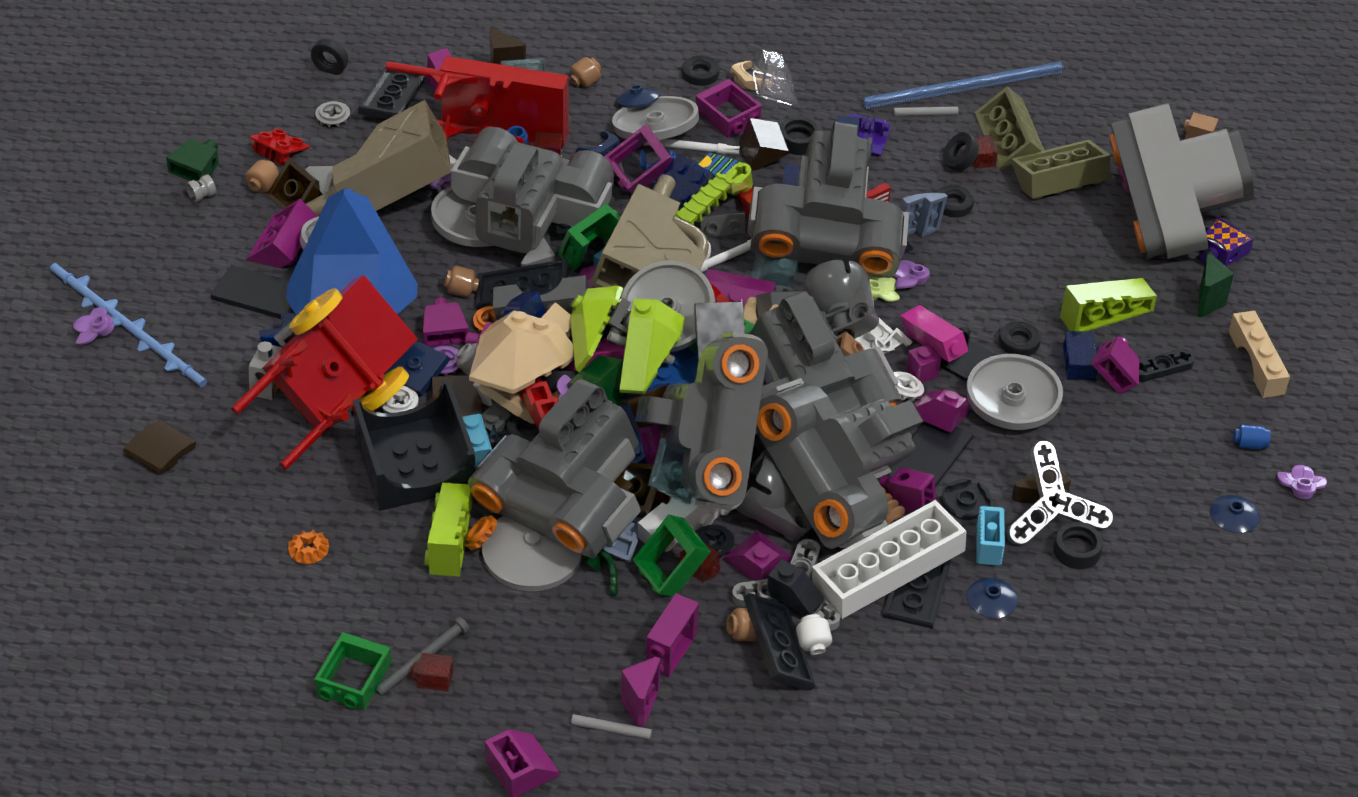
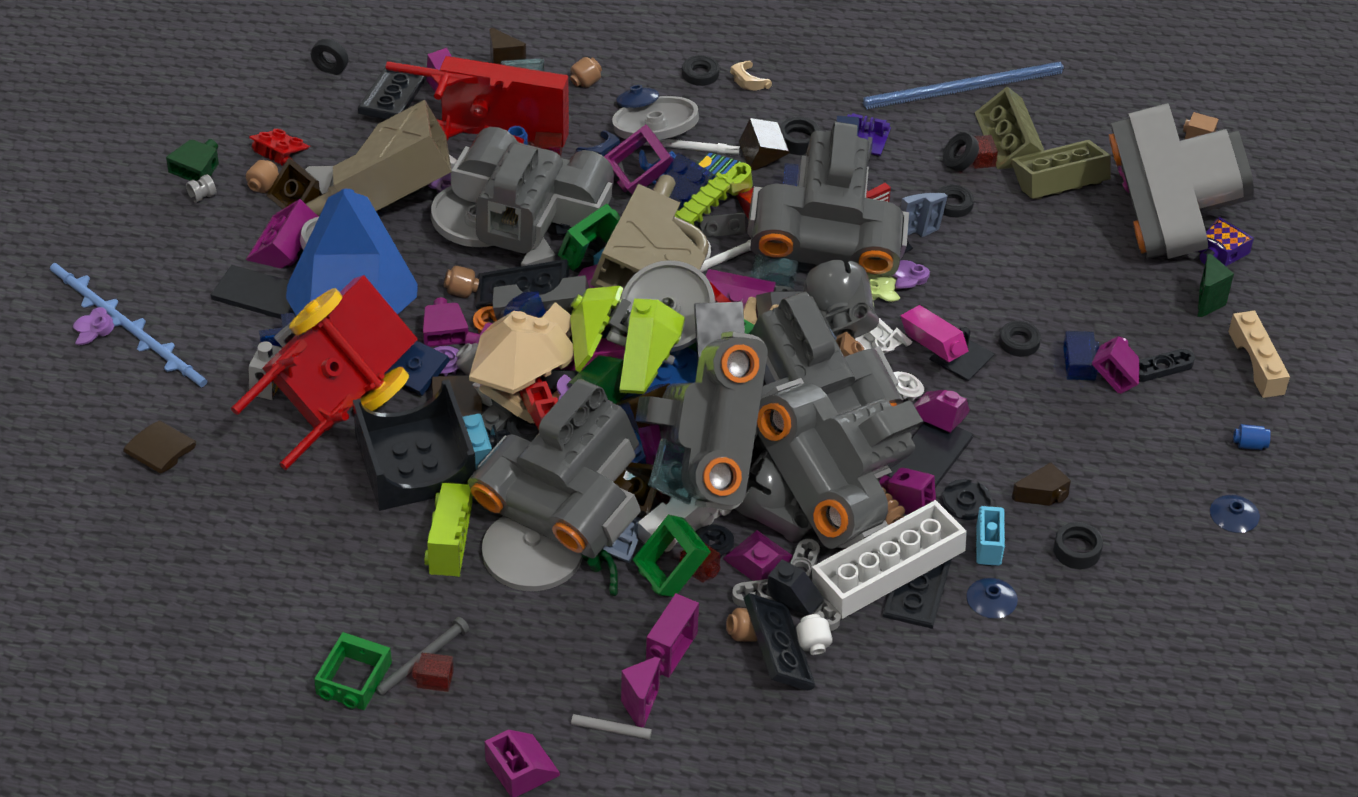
(308, 555): orange gear -> none
(326, 109): light grey gear -> none
(409, 399): white gear -> none
(480, 532): orange gear -> none
(727, 91): magenta window -> none
(774, 78): clear slope -> none
(923, 363): magenta brick -> none
(925, 111): light grey bar -> none
(1014, 391): light grey dish -> none
(1048, 491): piece -> none
(1105, 303): lime wedge -> none
(1302, 481): medium lavender plate -> none

